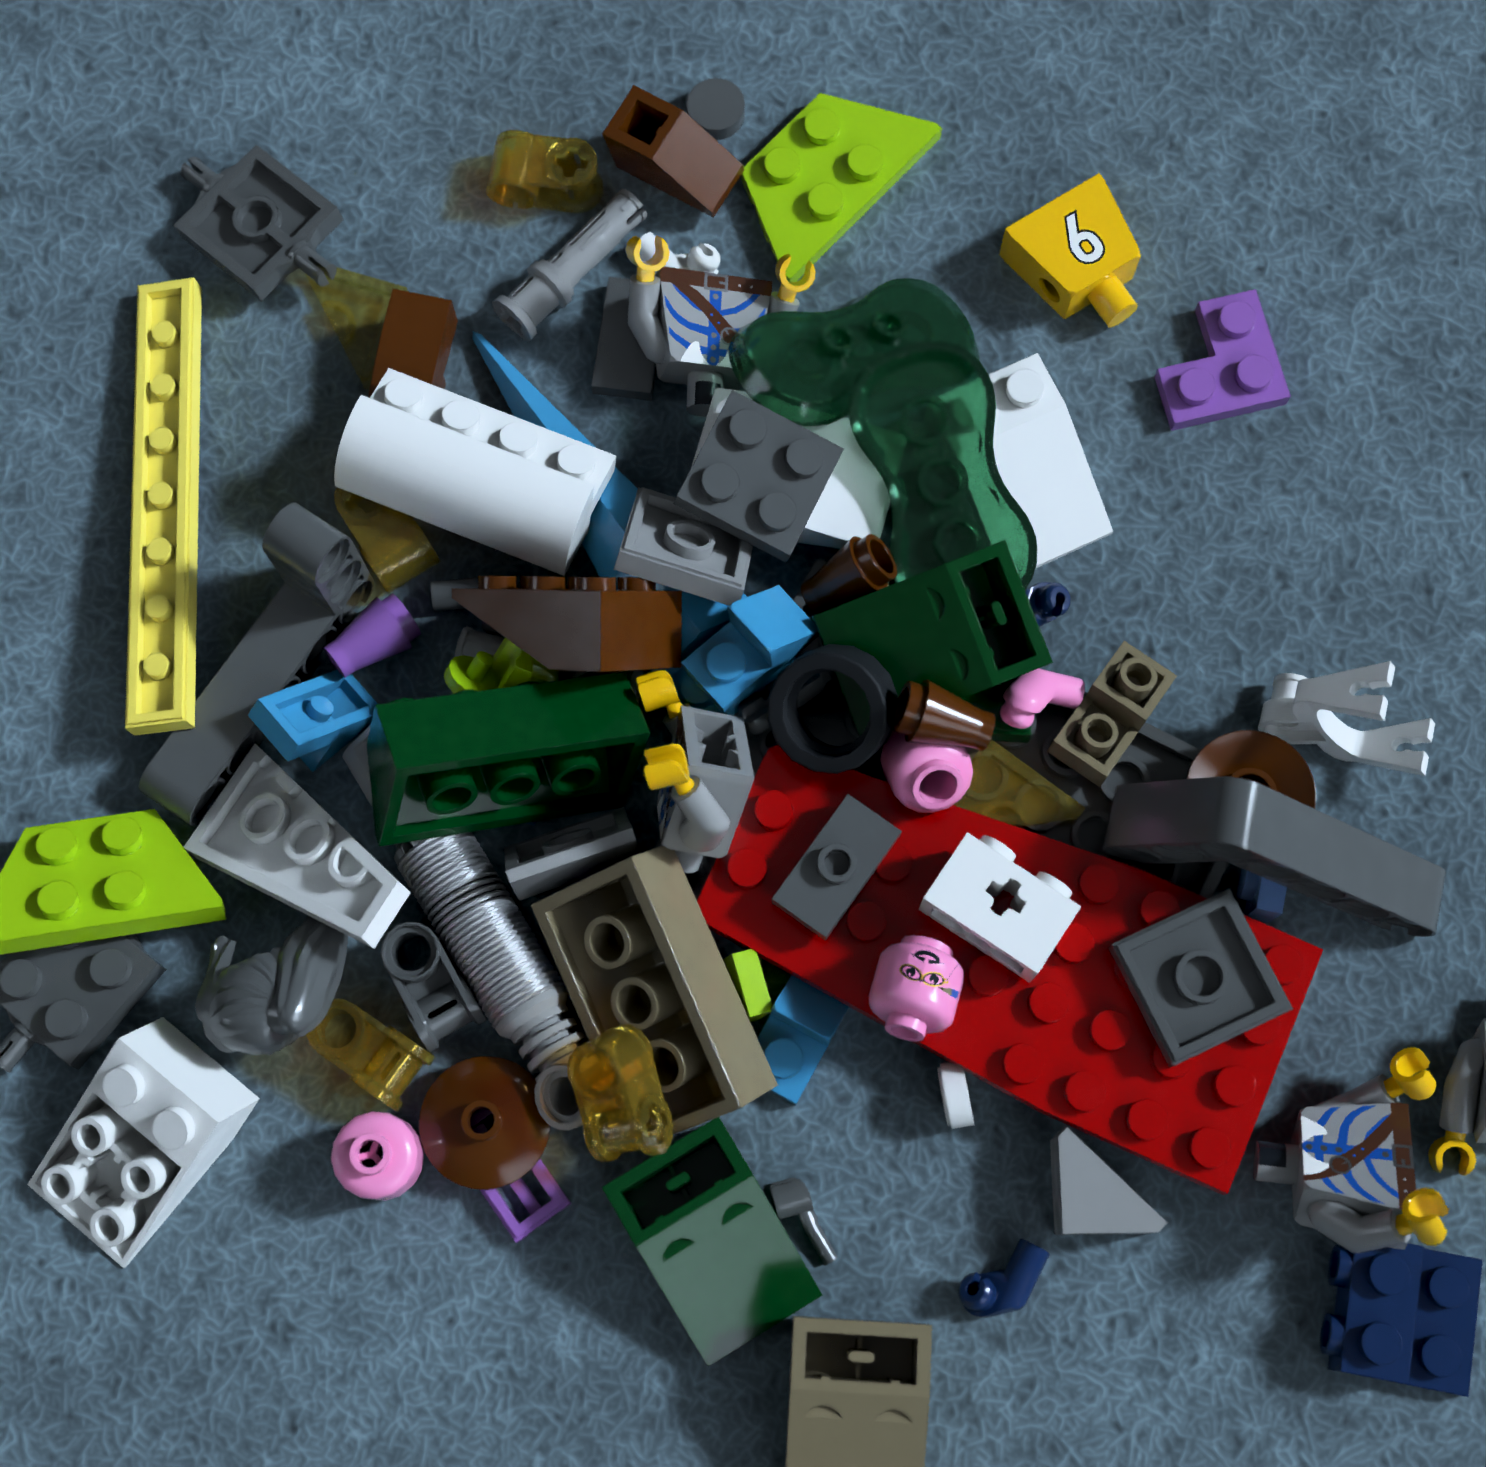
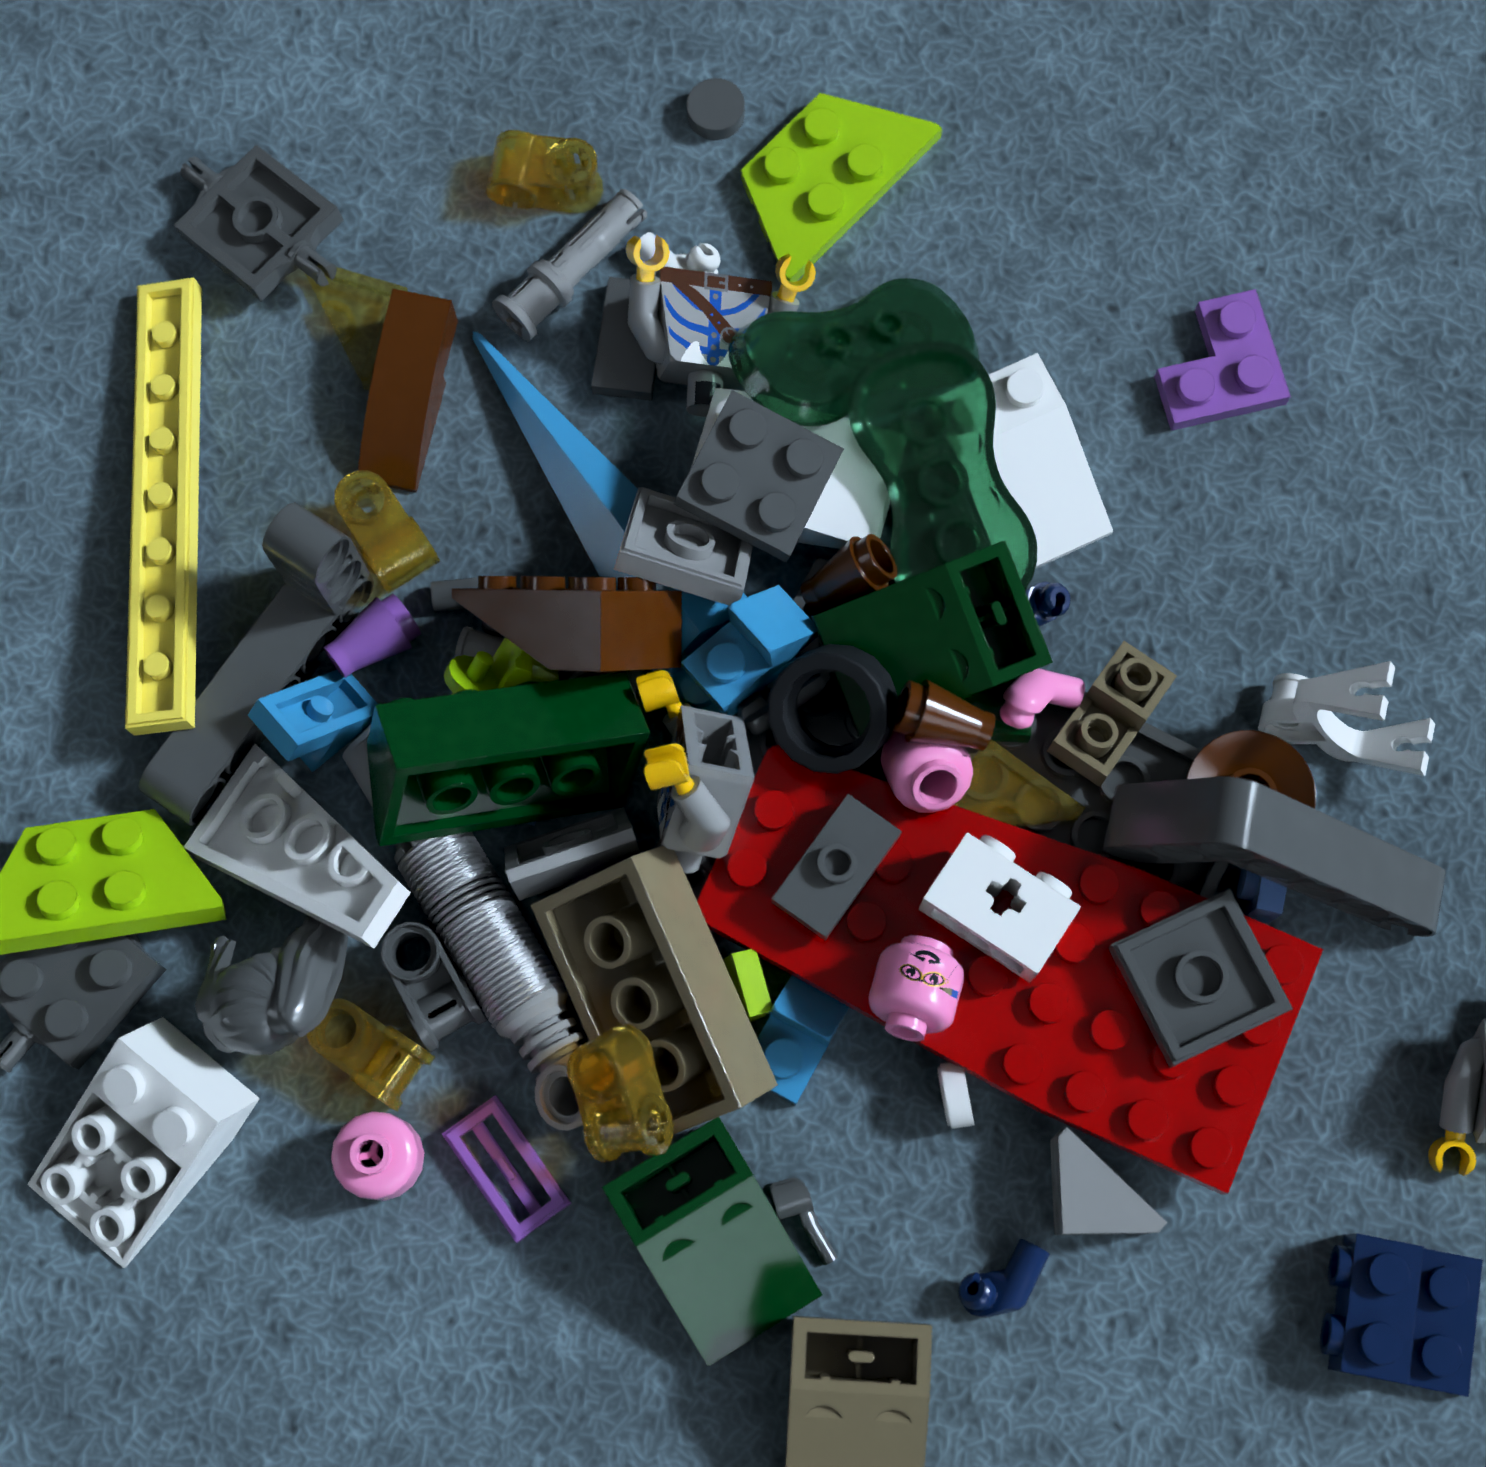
(472, 470): white brick -> none
(502, 1152): reddish brown dish -> none
(671, 151): reddish brown slope -> none
(1077, 252): yellow torso -> none
(1357, 1164): torso -> none

